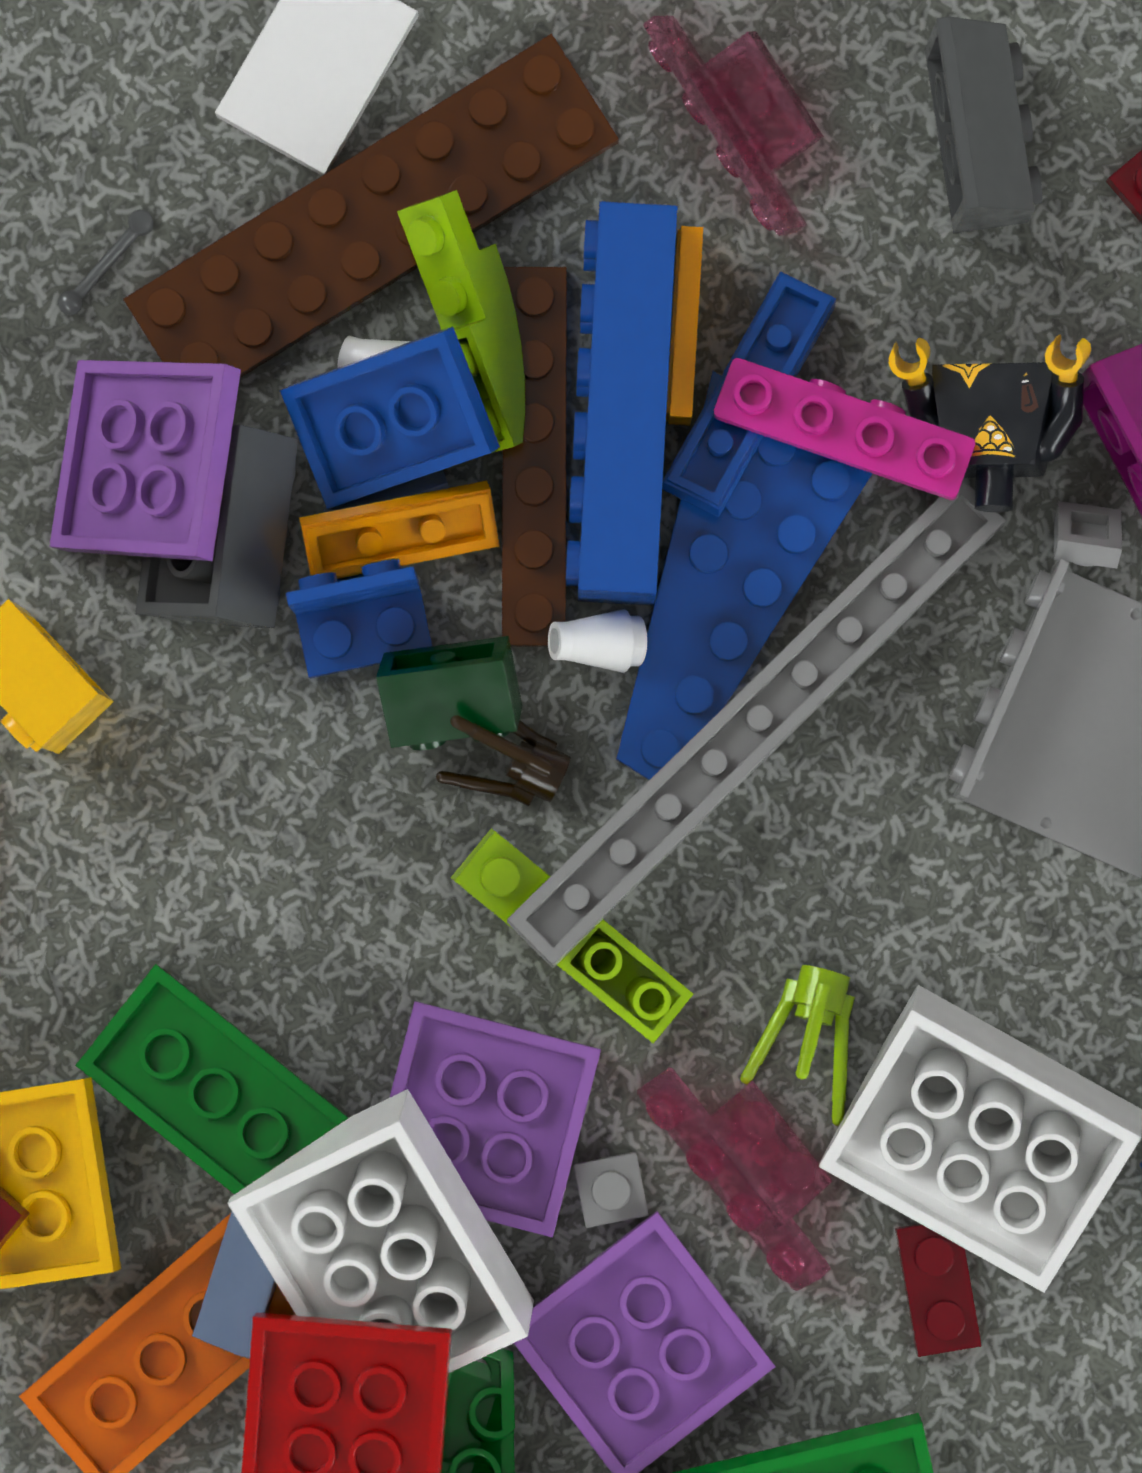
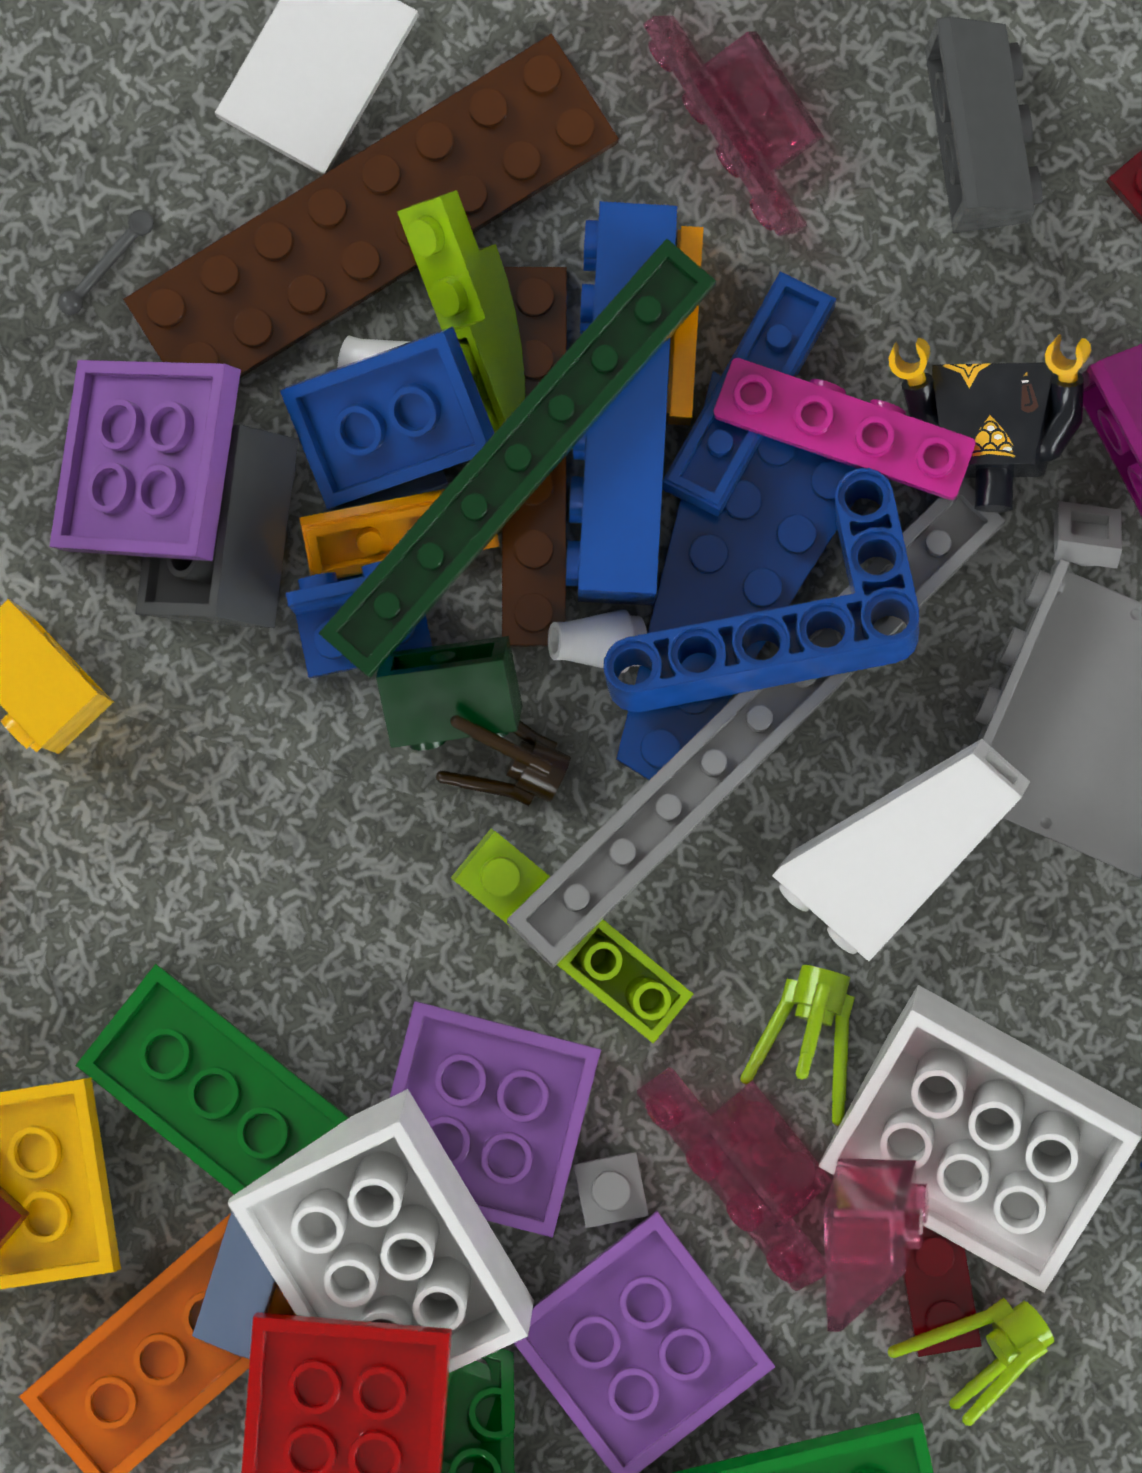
(517, 458): none -> dark green plate
(788, 626): none -> blue beam
(869, 1230): none -> clear pink slope
(898, 850): none -> white slope
(1016, 1340): none -> lime plant

